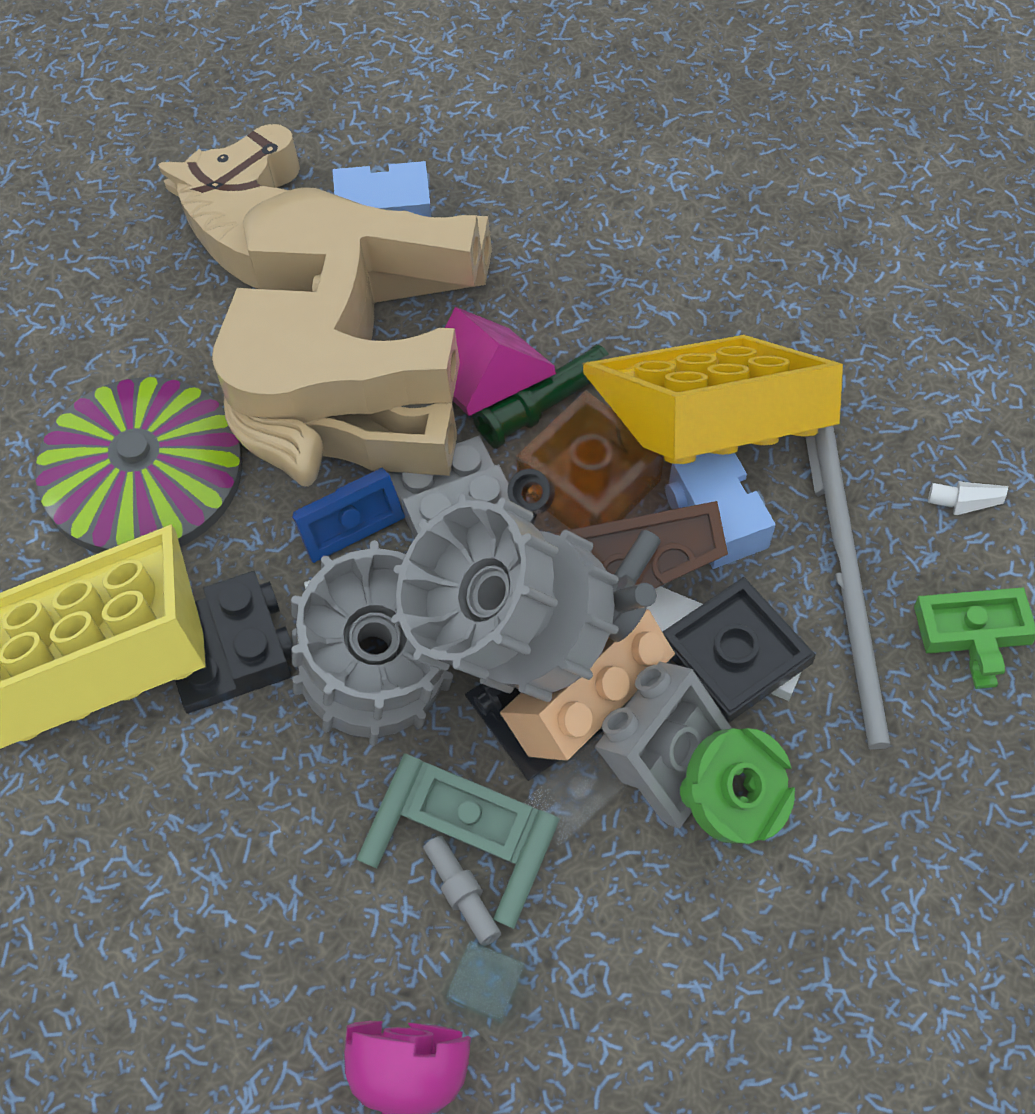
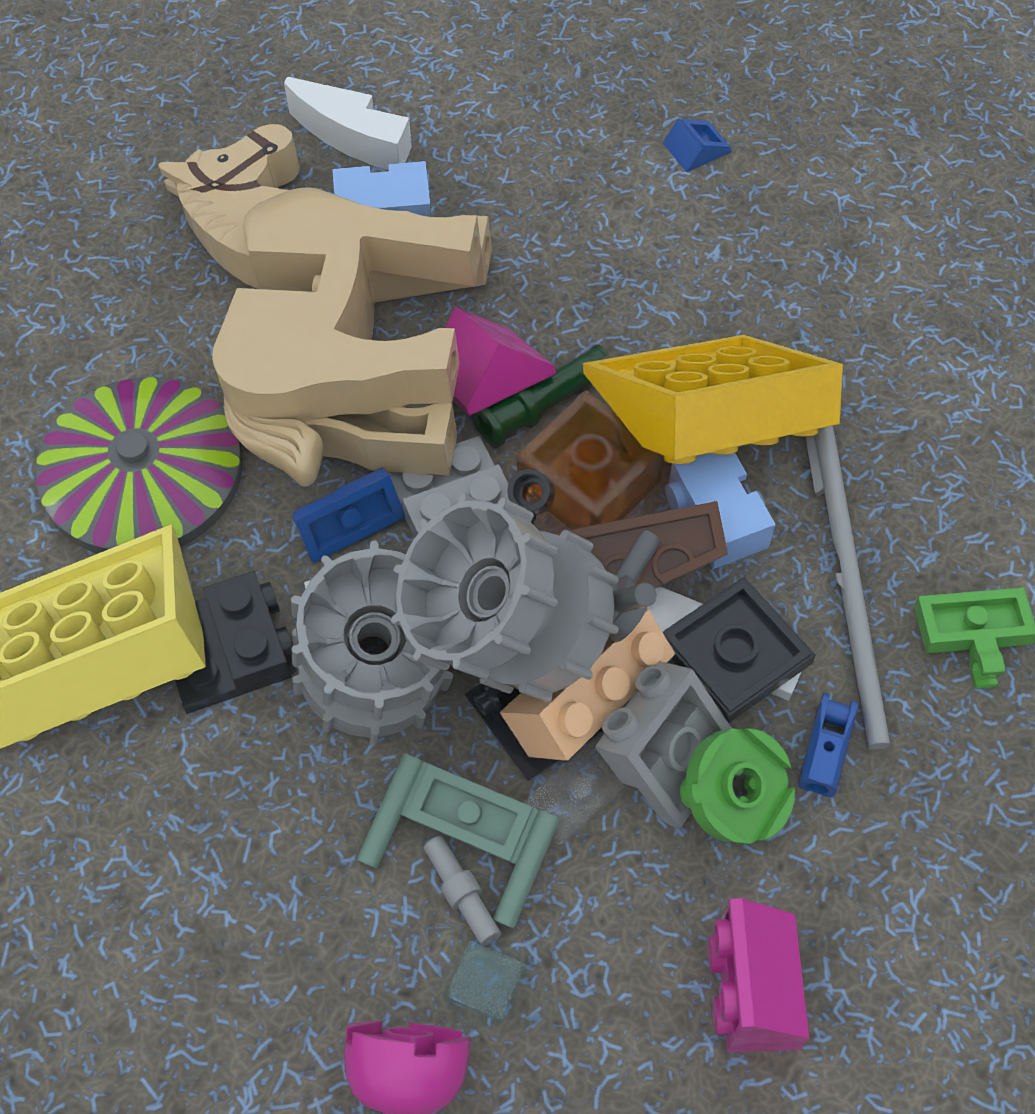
(349, 122): none -> white slope
(695, 143): none -> blue slope
(760, 979): none -> dark pink slope
(826, 748): none -> blue bar
(967, 496): white bar -> none

